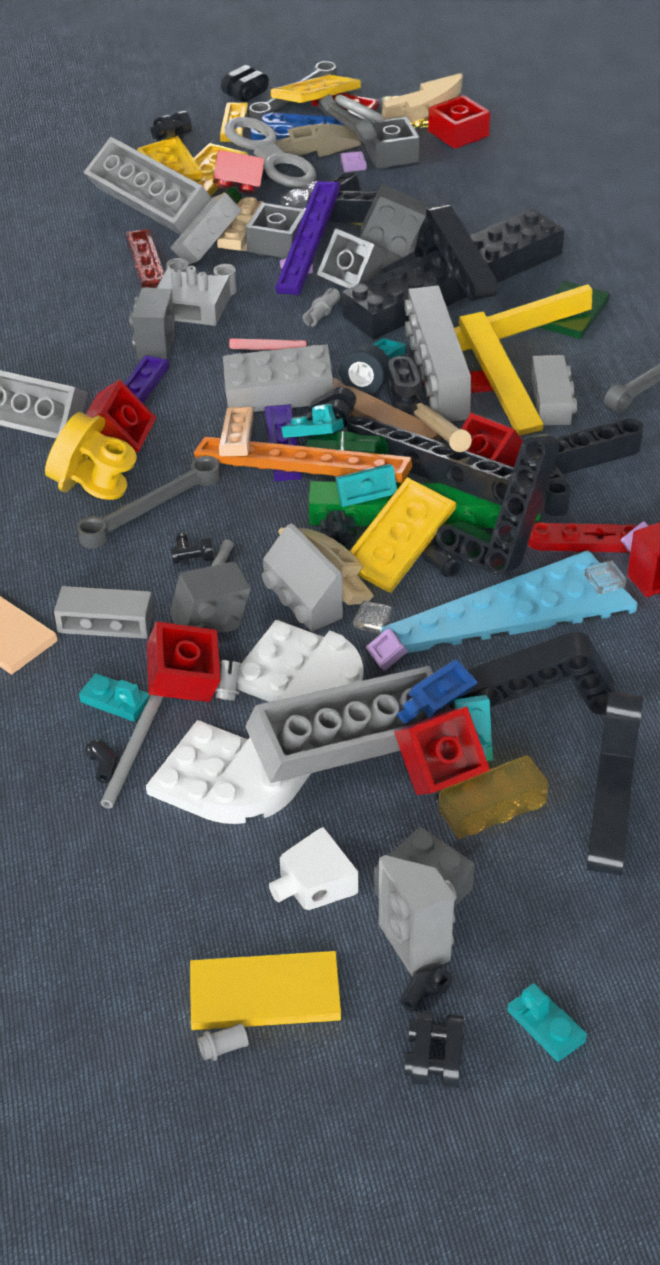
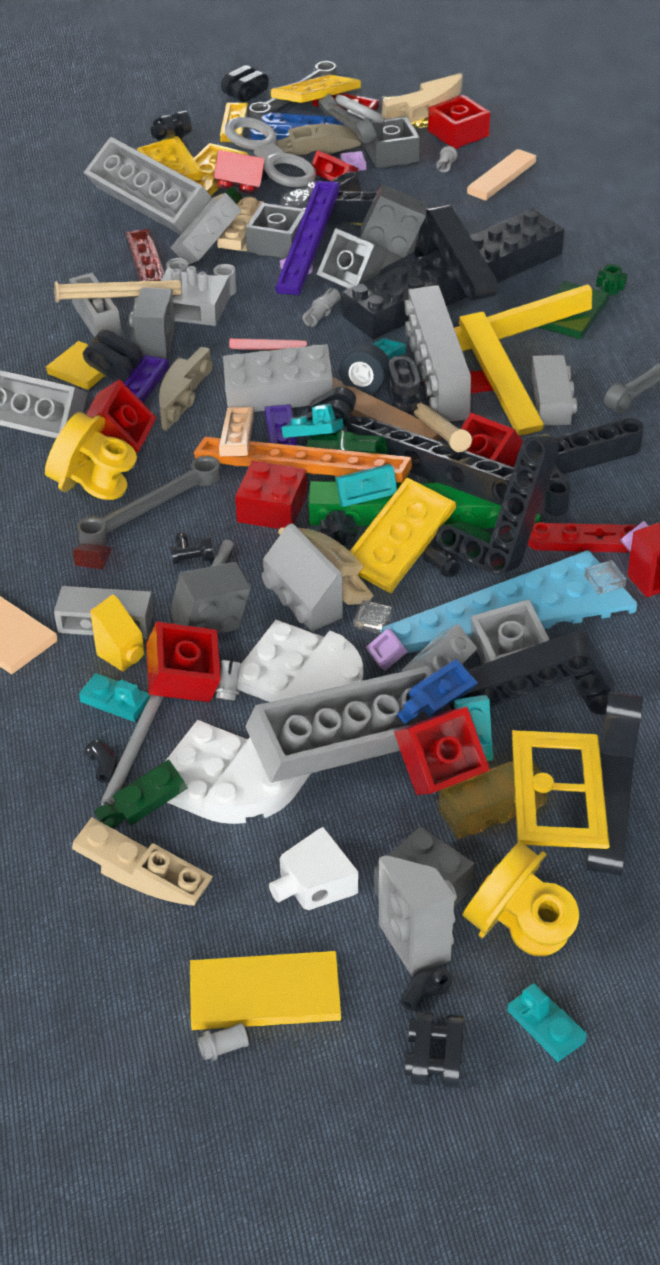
(73, 369): none -> yellow tile
(91, 555): none -> clear red slope
(96, 312): none -> light grey brick
(111, 289): none -> tan axle
(112, 355): none -> black brick
(116, 634): none -> yellow slope
(141, 868): none -> tan slope
(143, 796): none -> dark green plate
(178, 385): none -> dark tan slope
(271, 495): none -> red brick
(330, 167): none -> red slope
(444, 649): none -> light grey brick
(447, 155): none -> light grey pin
(501, 174): none -> light nougat tile
(506, 630): none -> light grey brick
(520, 901): none -> yellow piece
(525, 782): none -> yellow door
(611, 279): none -> dark green gear

